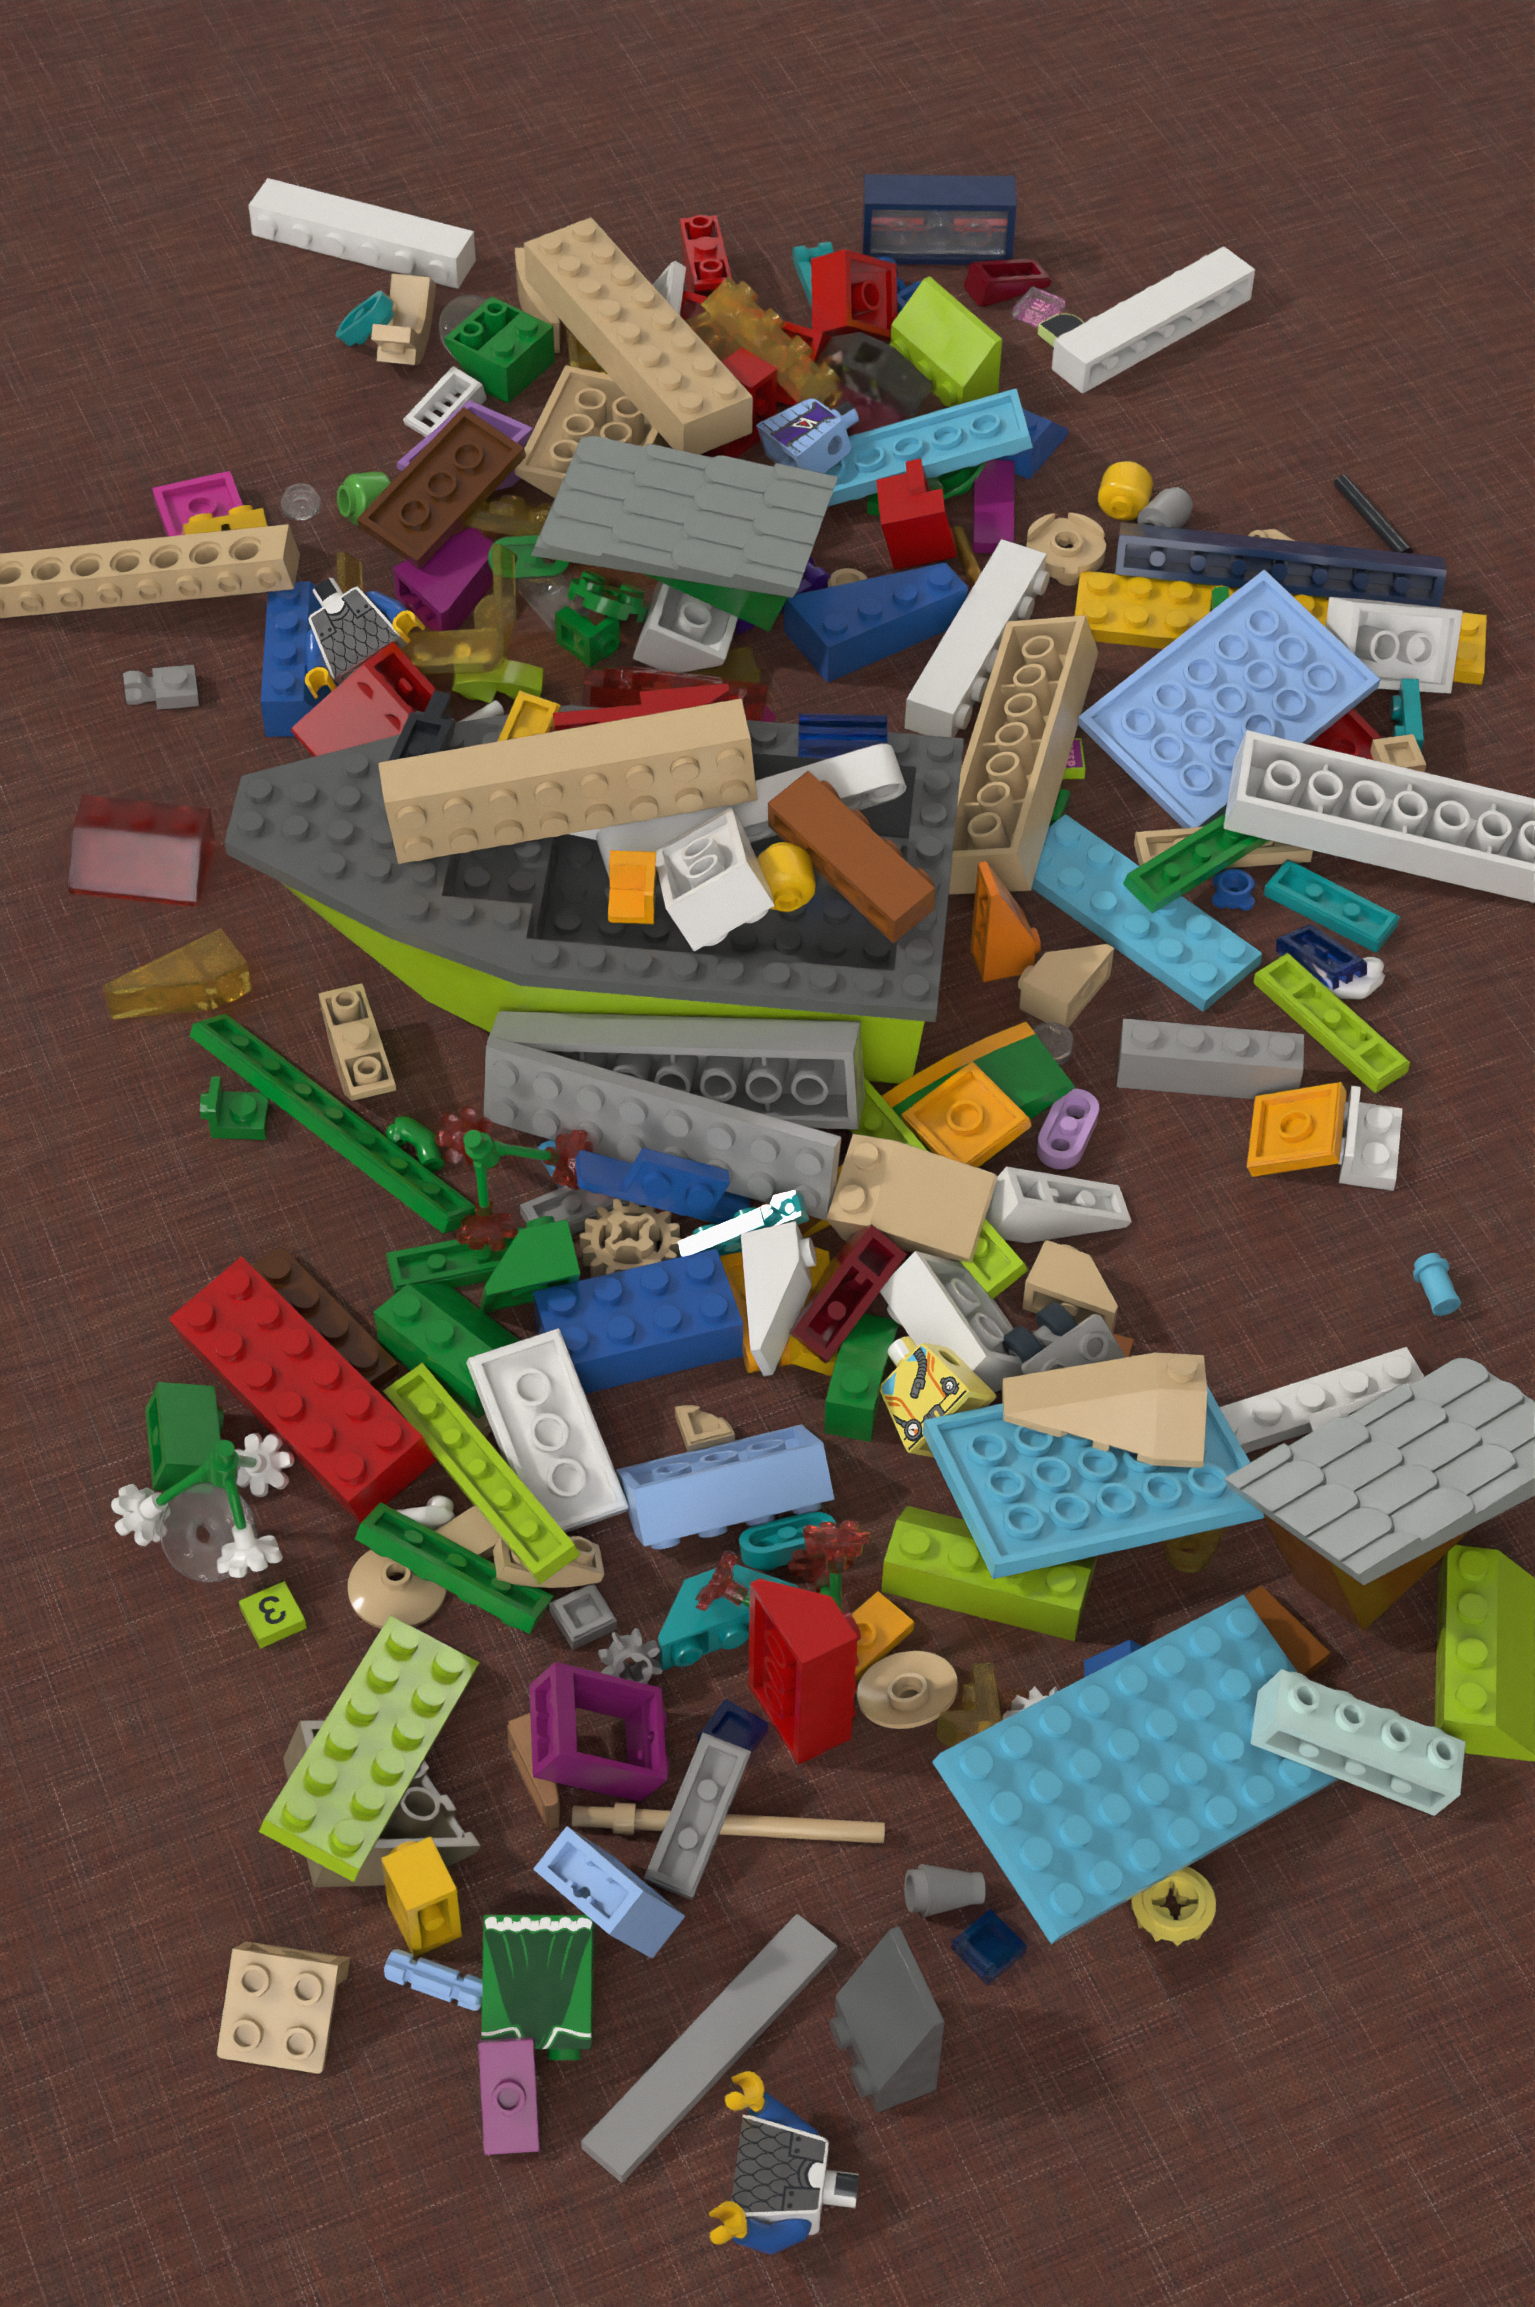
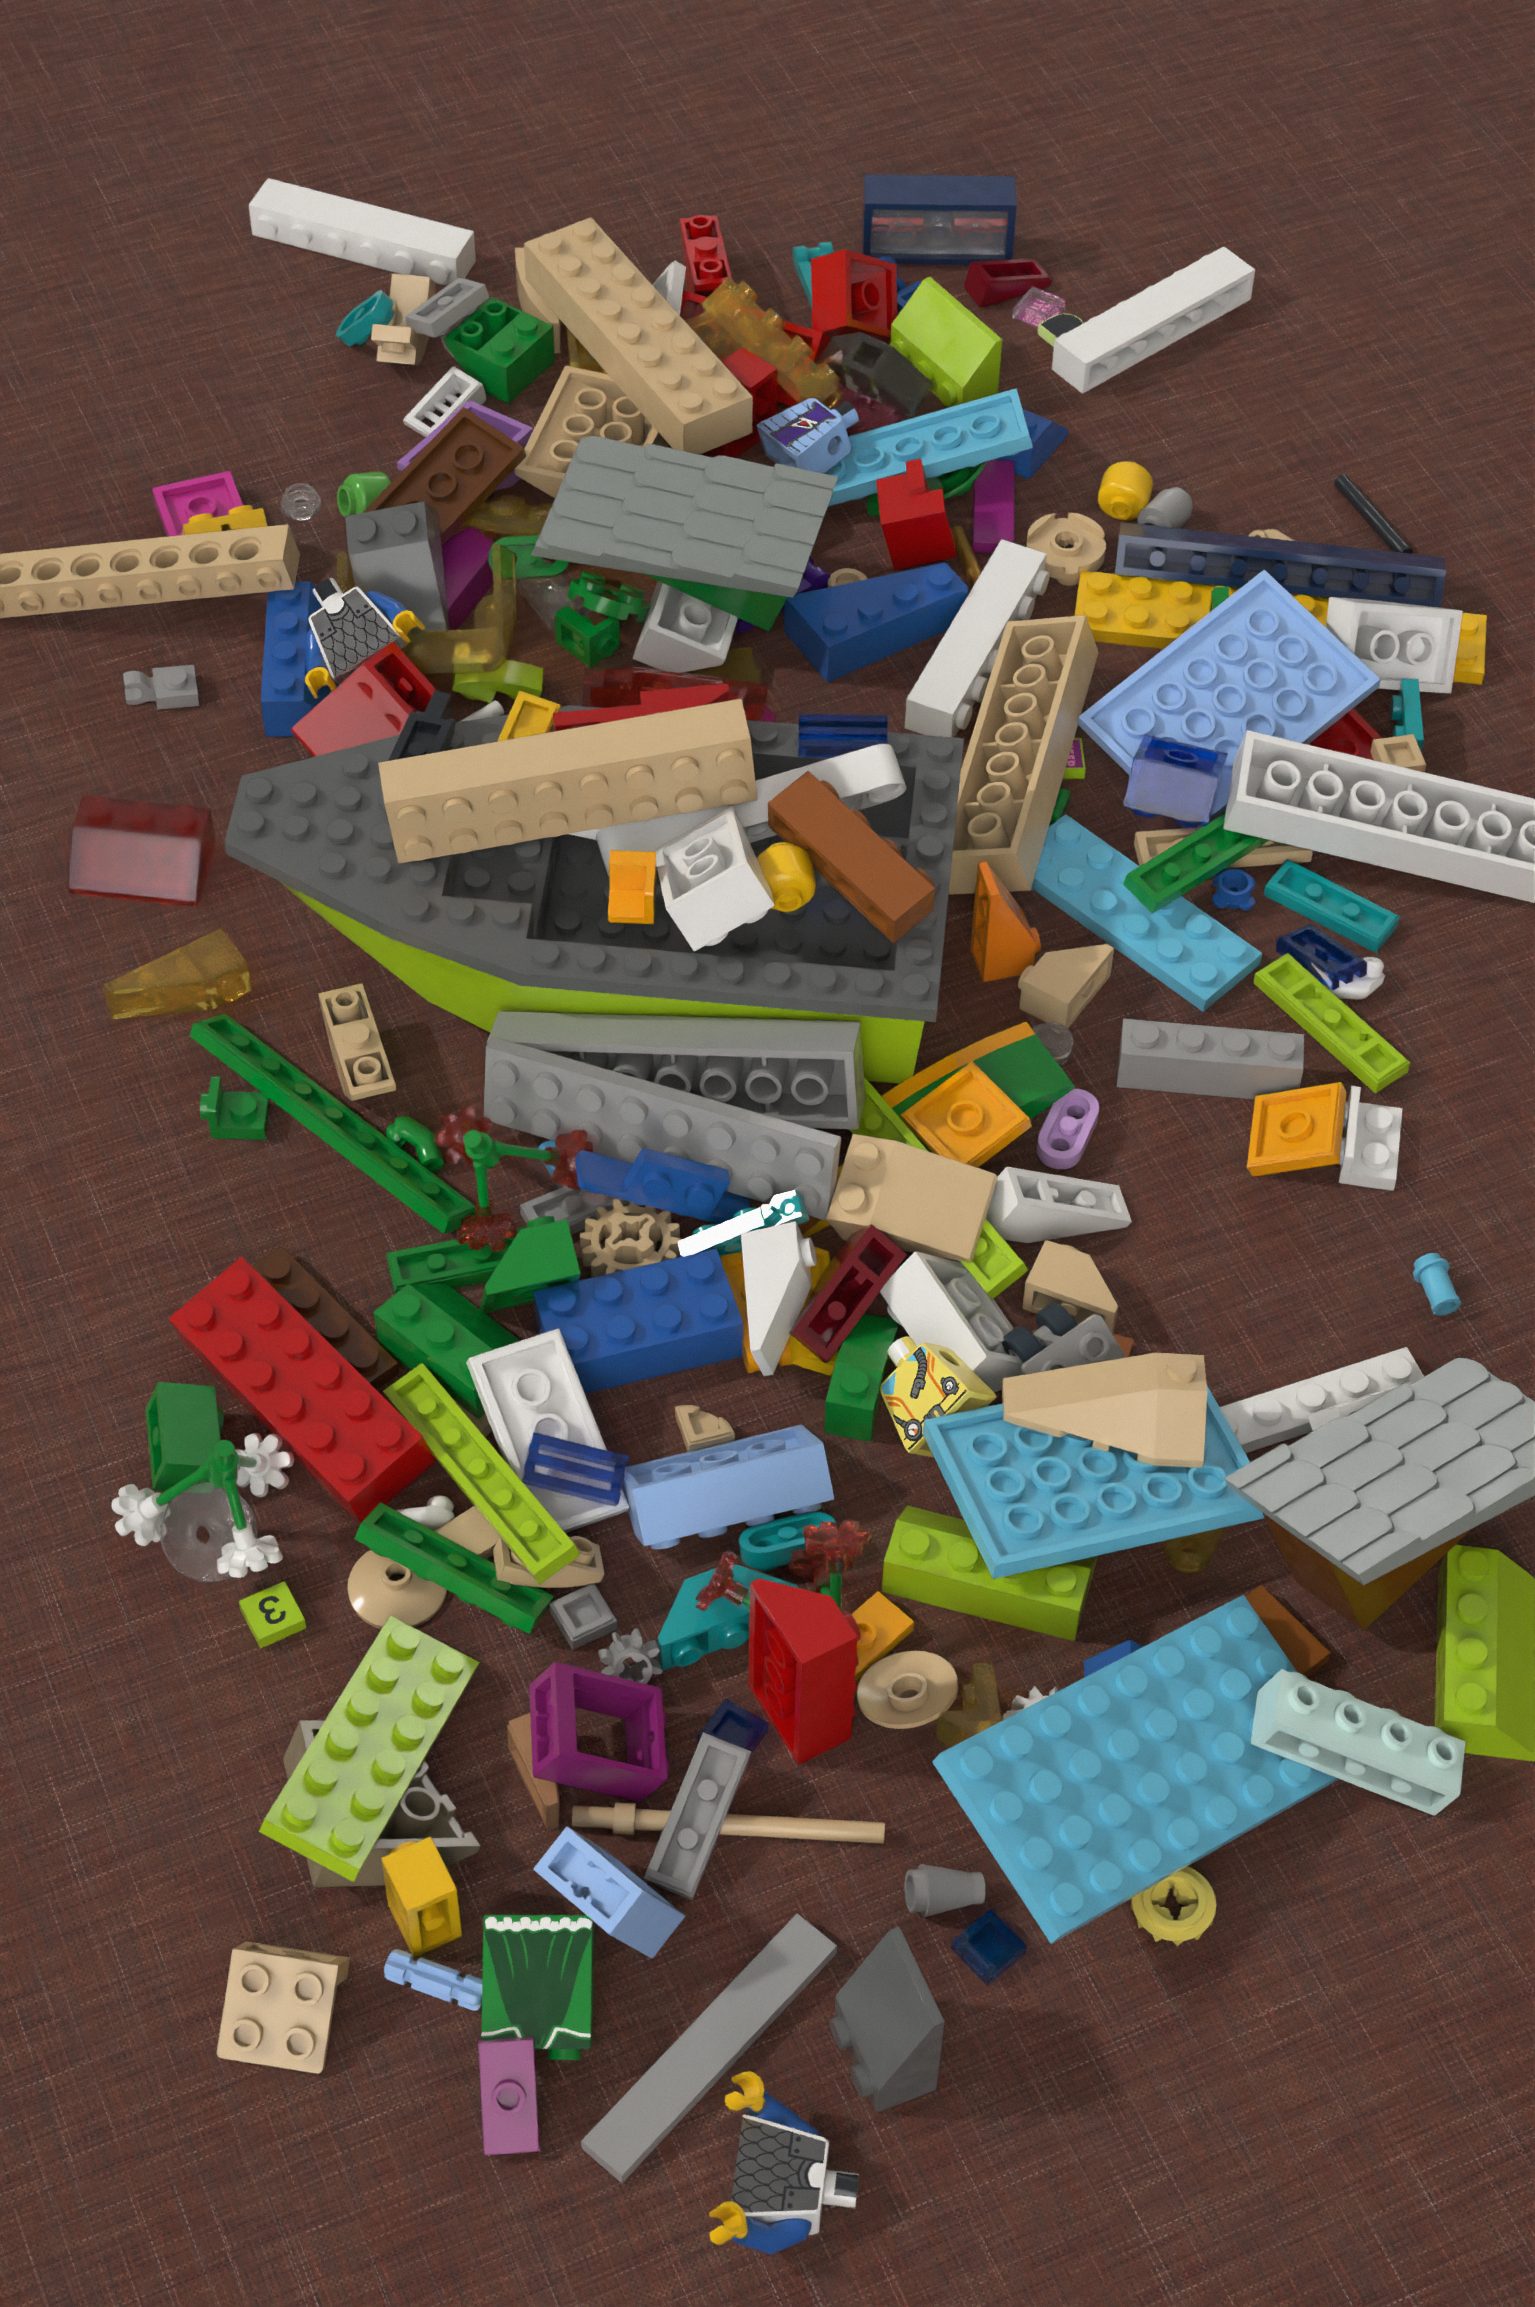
(402, 558): none -> dark grey slope
(447, 307): none -> light grey plate
(578, 1451): none -> clear blue tile
(1174, 781): none -> clear blue slope

